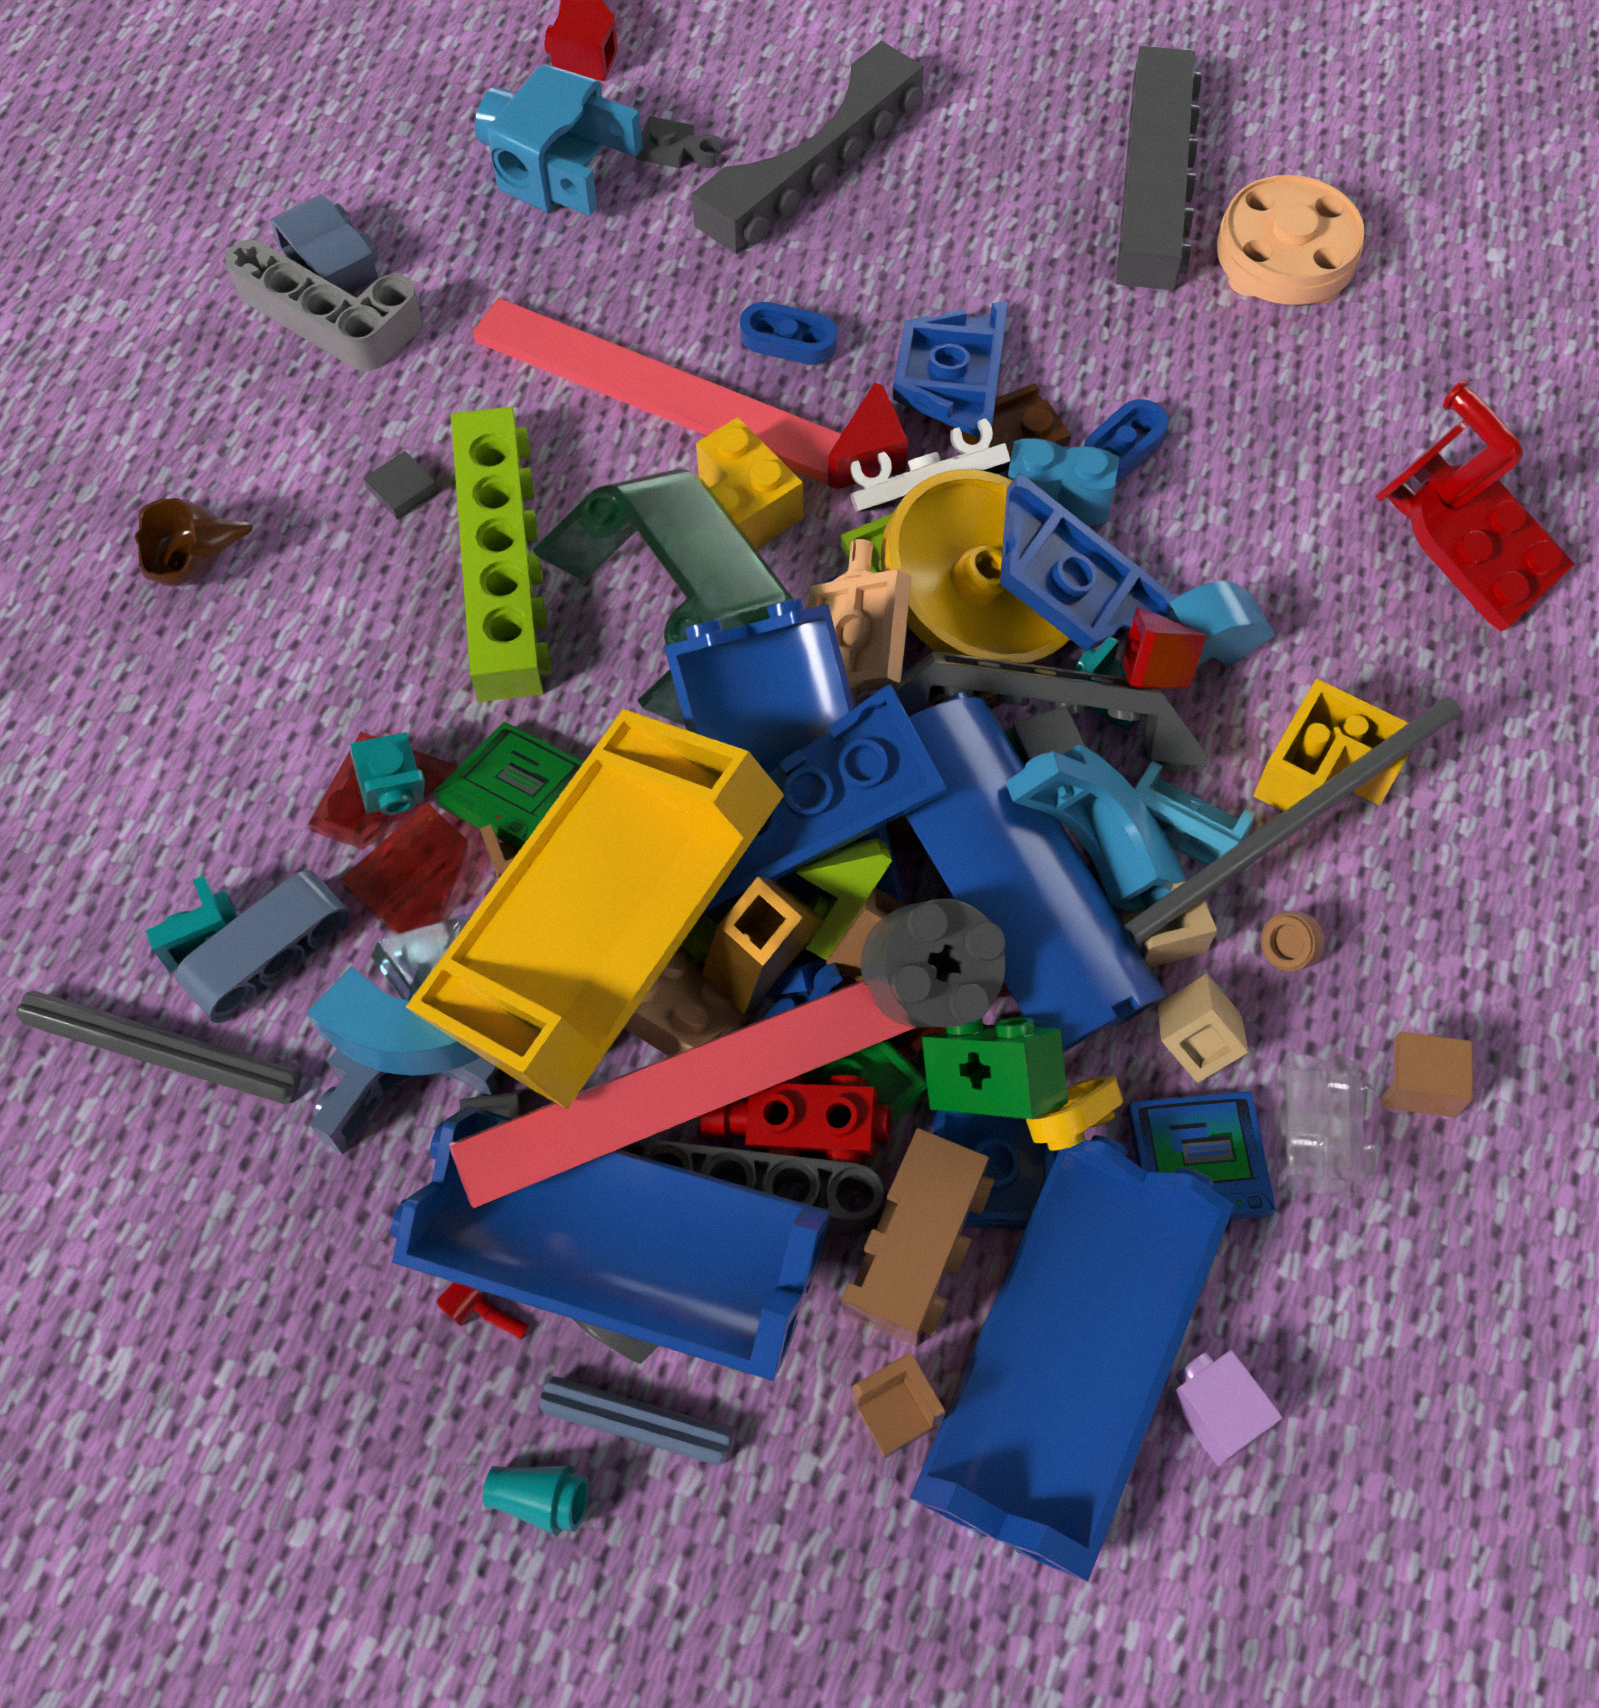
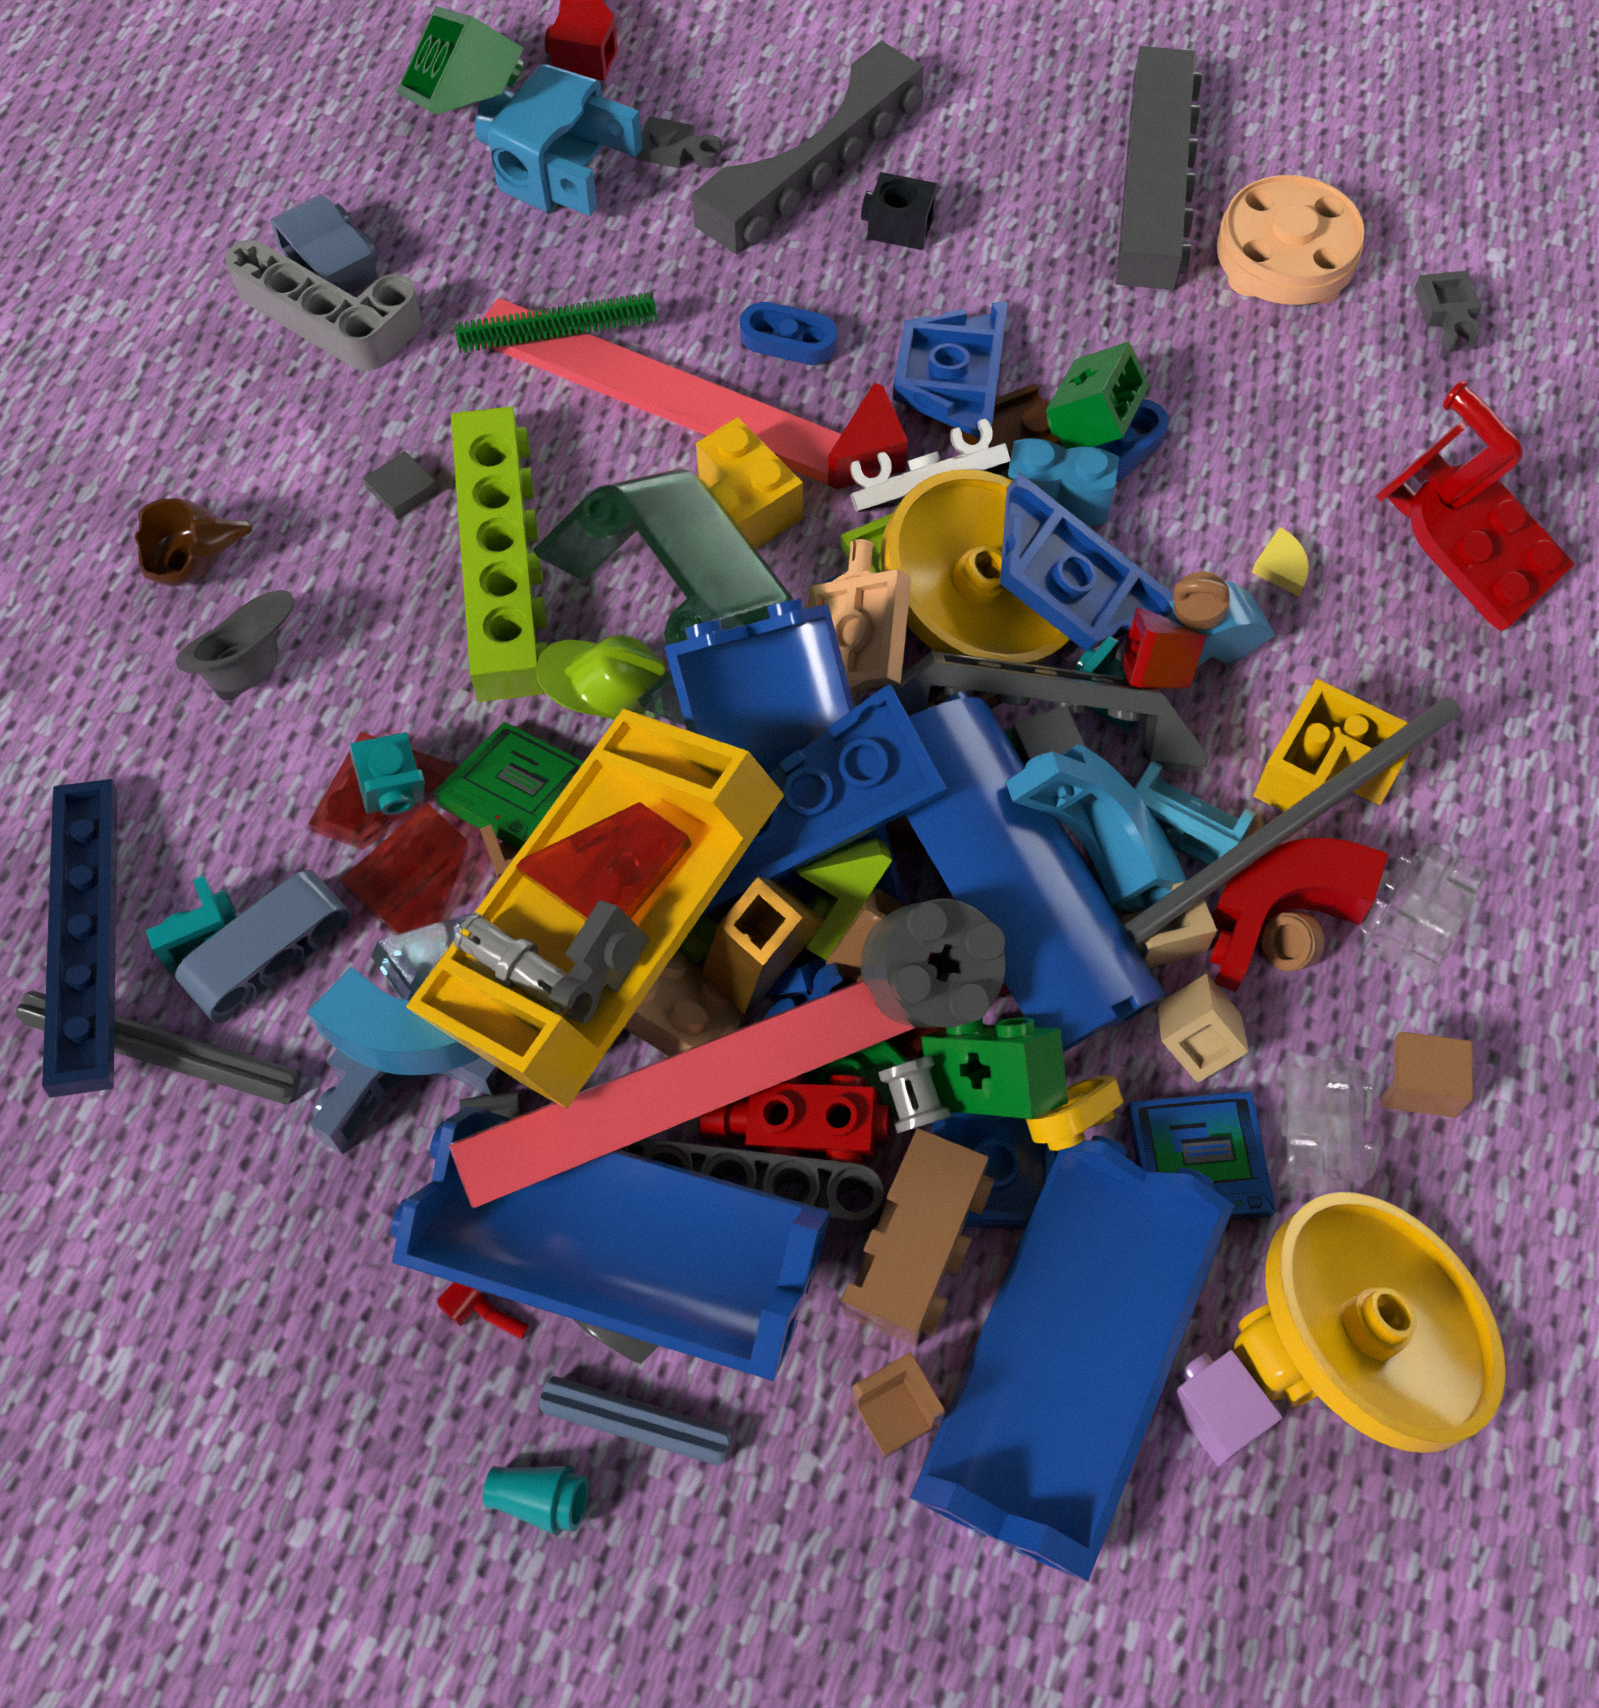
(81, 940): none -> dark blue plate
(241, 647): none -> dark grey piece
(459, 63): none -> green slope
(511, 959): none -> light grey pin
(556, 322): none -> green axle
(599, 676): none -> lime piece
(602, 959): none -> dark grey plate
(608, 861): none -> clear red wing
(899, 1084): none -> light grey bush
(900, 210): none -> black brick
(1097, 398): none -> green brick
(1201, 600): none -> medium nougat tile
(1268, 1361): none -> yellow head
(1283, 562): none -> light yellow tile
(1295, 875): none -> red arch
(1385, 1322): none -> yellow dish
(1423, 912): none -> clear brick
(1450, 302): none -> dark grey plate

